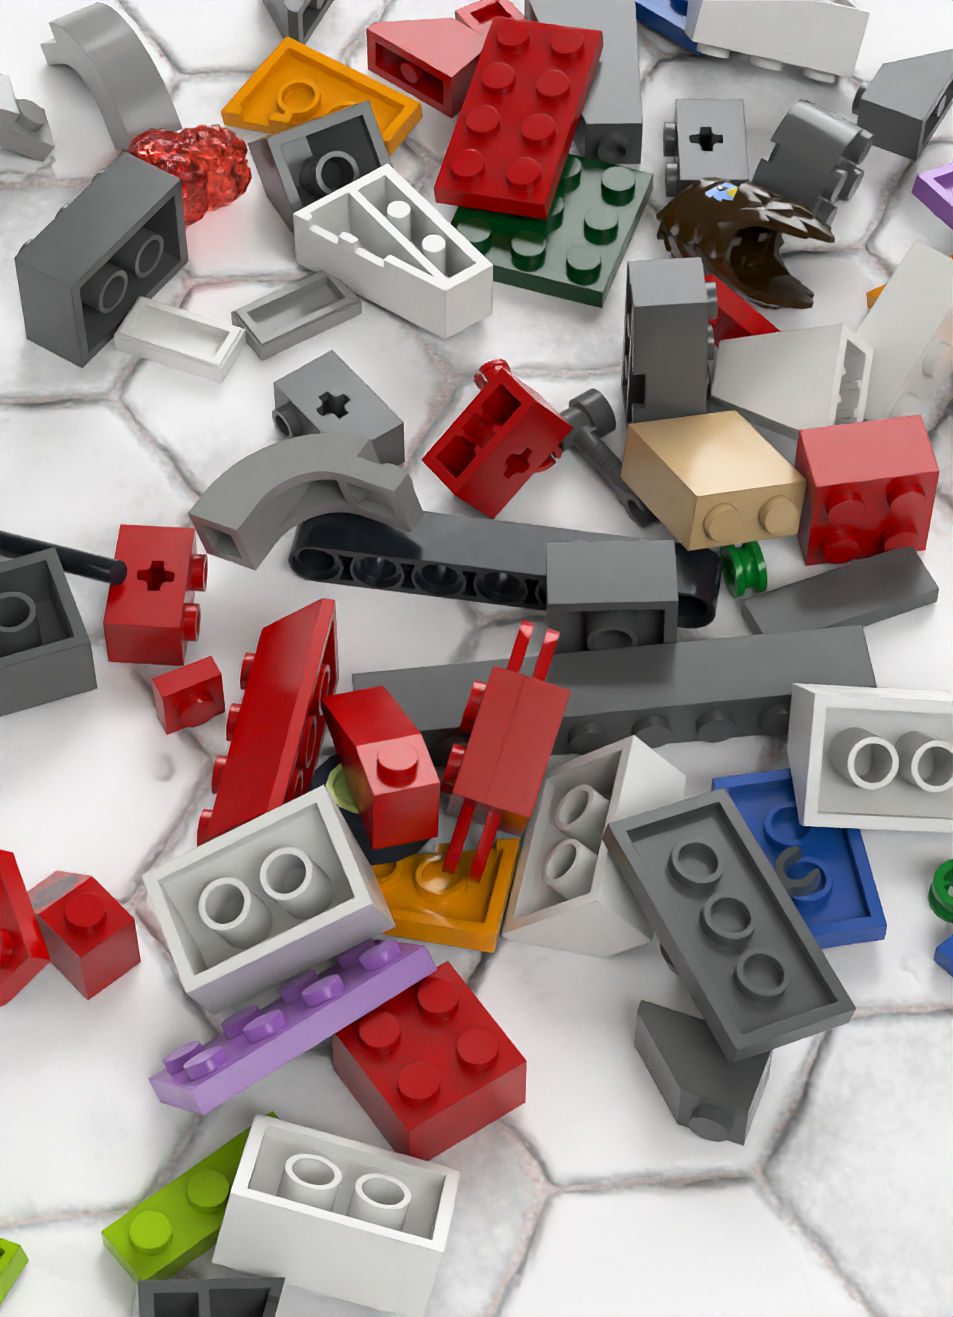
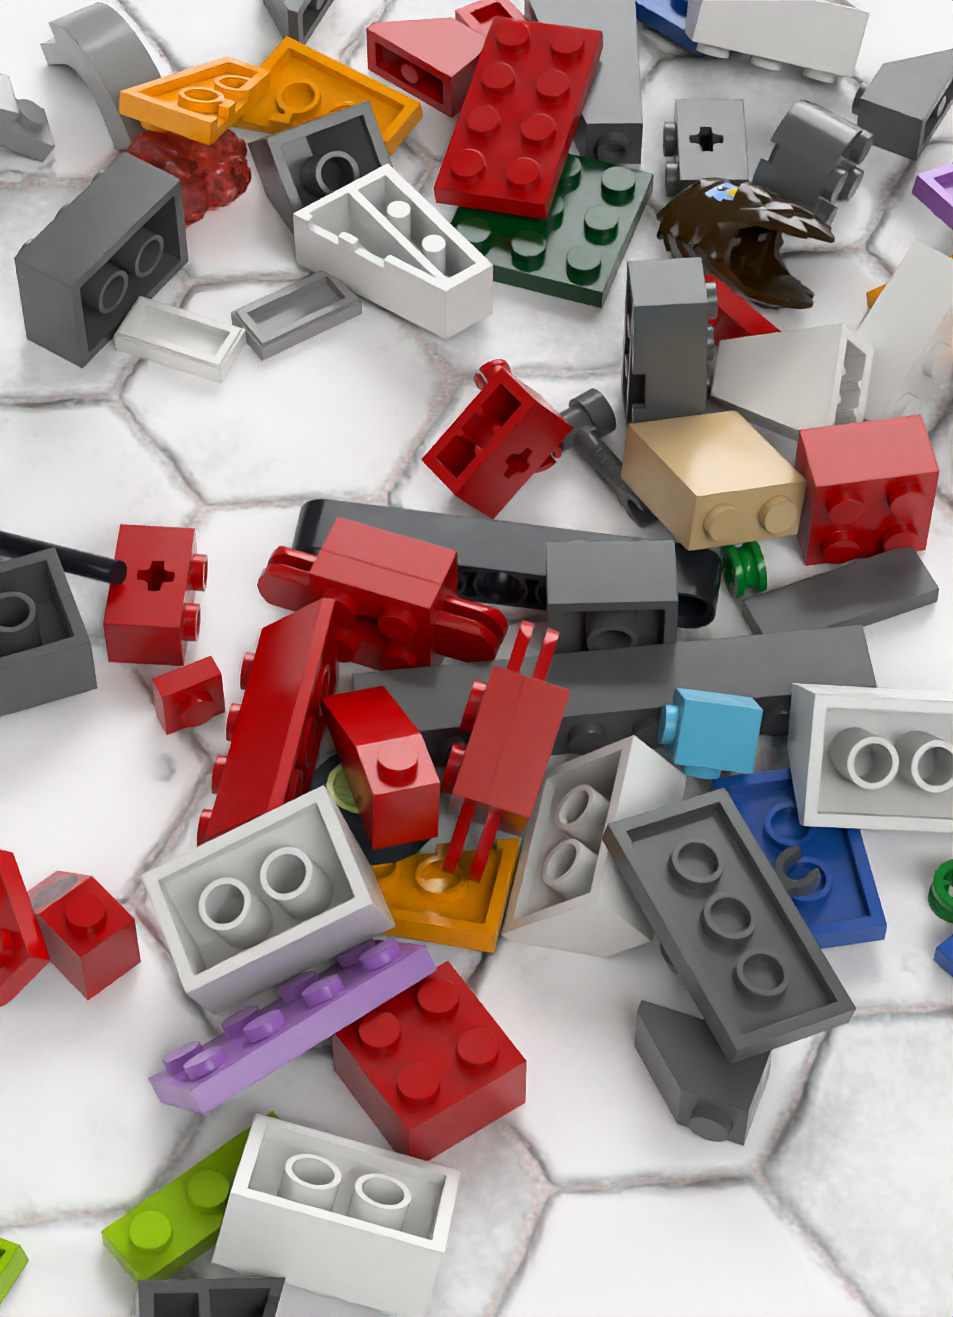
(197, 100): none -> light orange wing
(296, 480): light grey arch -> none
(334, 399): brick -> none
(390, 597): none -> red brick
(710, 732): none -> medium azure brick

